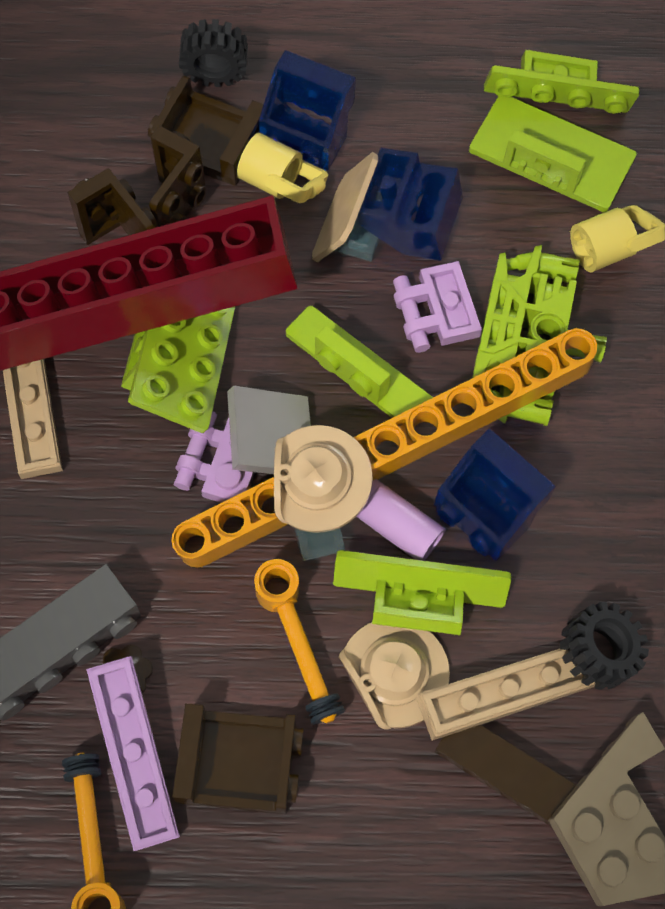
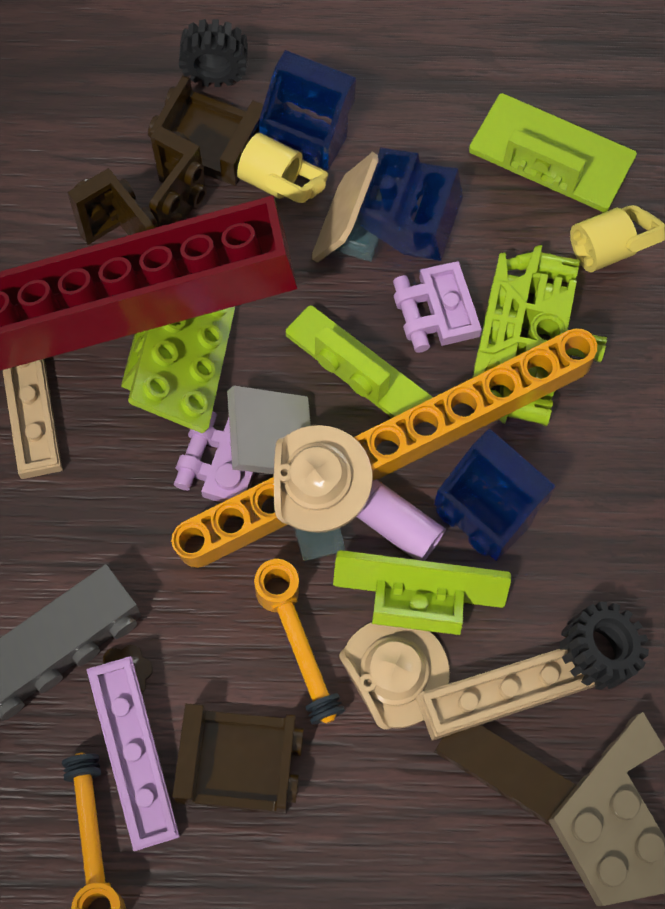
(560, 80): lime bracket -> none

